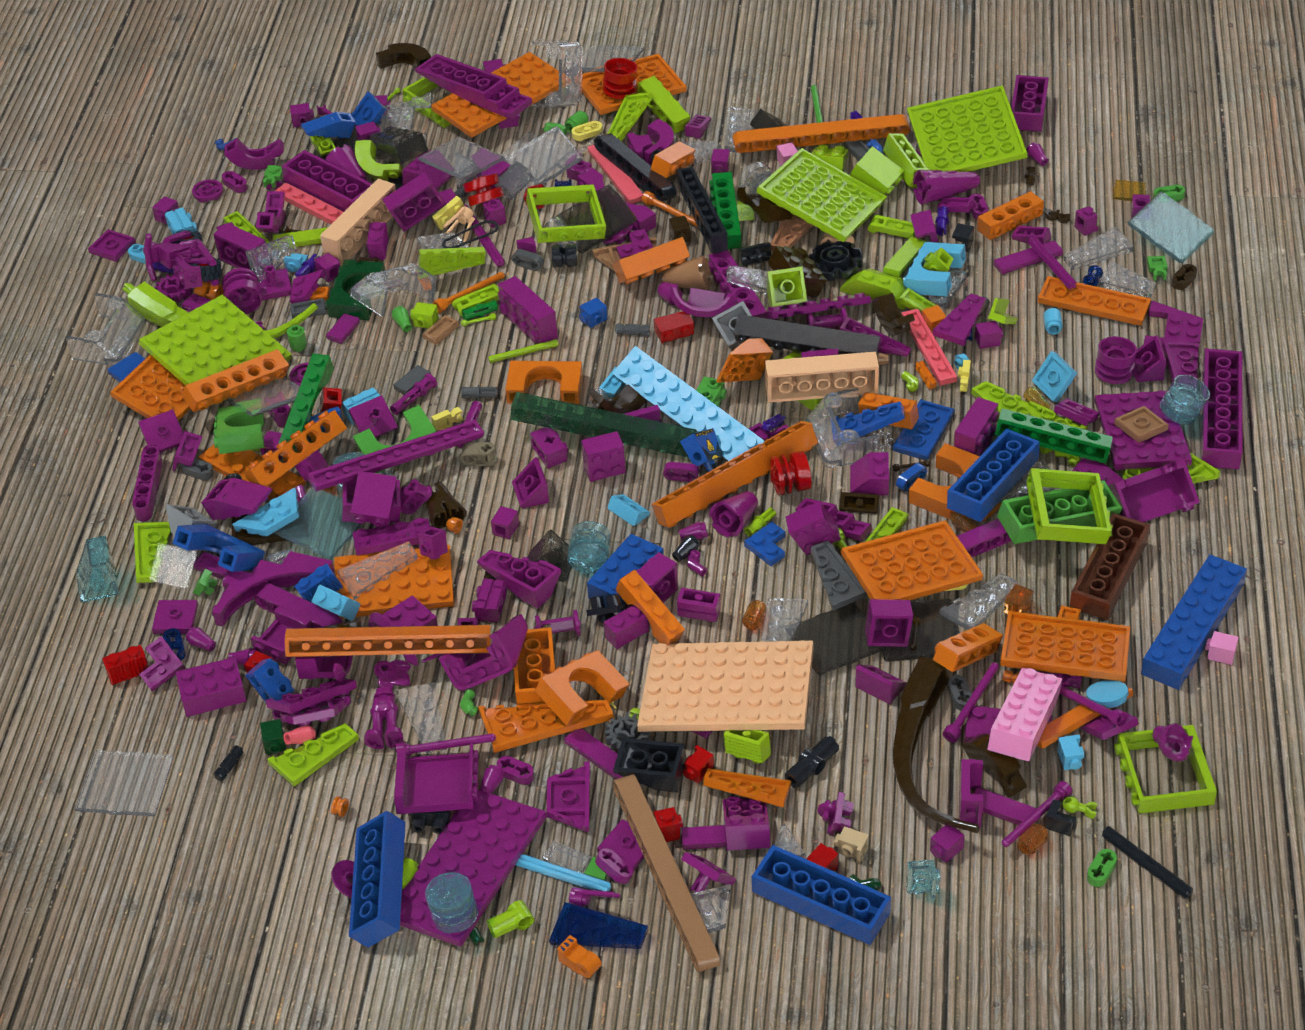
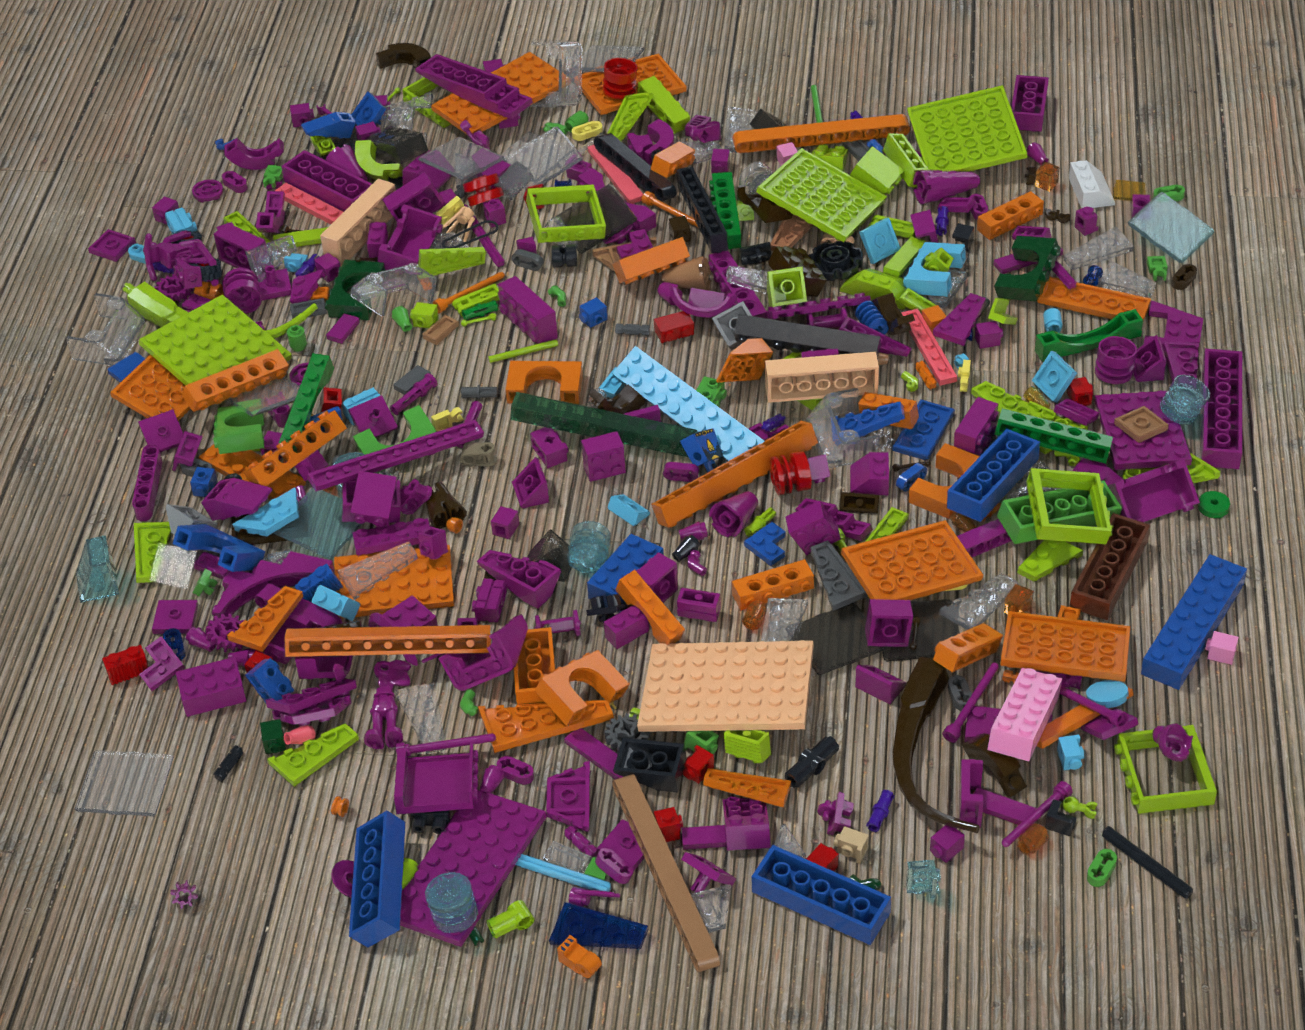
(185, 888): none -> magenta gear
(203, 481): none -> blue brick
(219, 629): none -> magenta gear
(267, 621): none -> orange wing
(413, 232): none -> magenta windscreen
(478, 137): none -> magenta piece
(561, 295): none -> bright green arm
(580, 841): none -> magenta axle
(704, 739): none -> bright green brick
(706, 132): none -> magenta piece
(773, 583): none -> orange brick
(819, 468): none -> magenta brick
(870, 316): none -> blue piece
(879, 240): none -> medium azure tile
(880, 810): none -> dark purple pin
(1031, 284): none -> dark green arch
(1047, 176): none -> clear orange brick
(1047, 557): none -> lime wing
(1080, 391): none -> red brick
(1089, 185): none -> white slope
(1124, 324): none -> green arch
(1214, 504): none -> green piece

